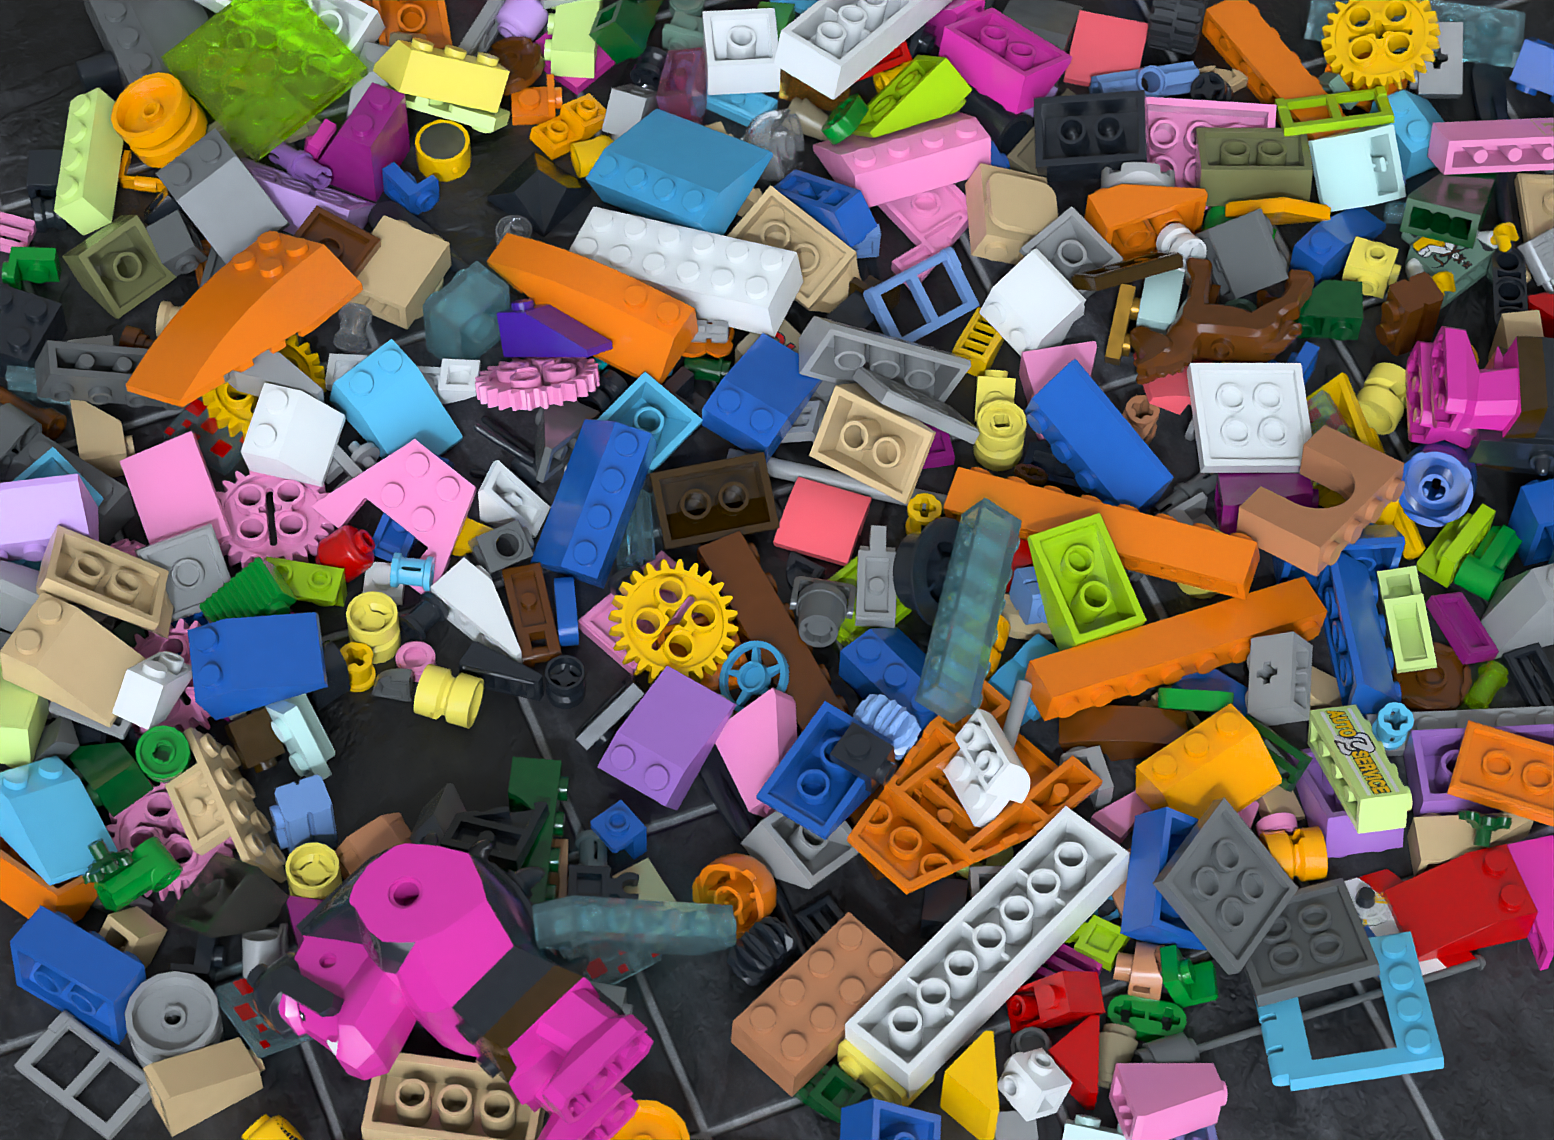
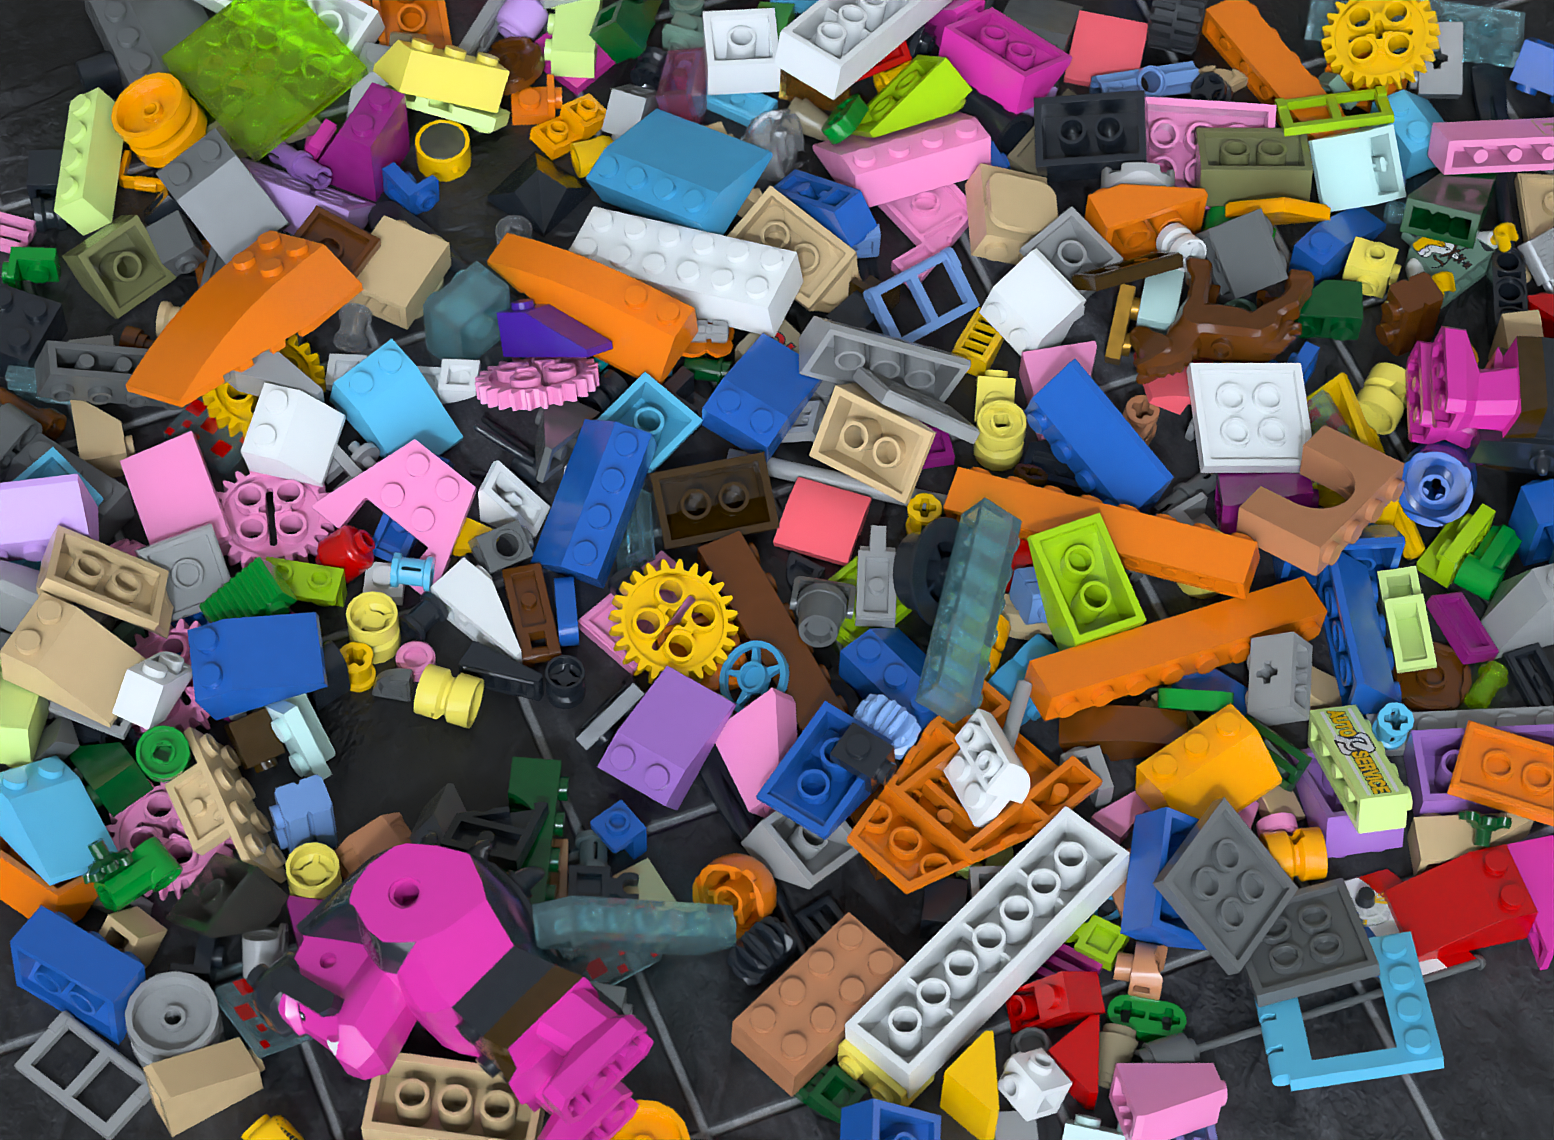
(1187, 982): green bracket -> none

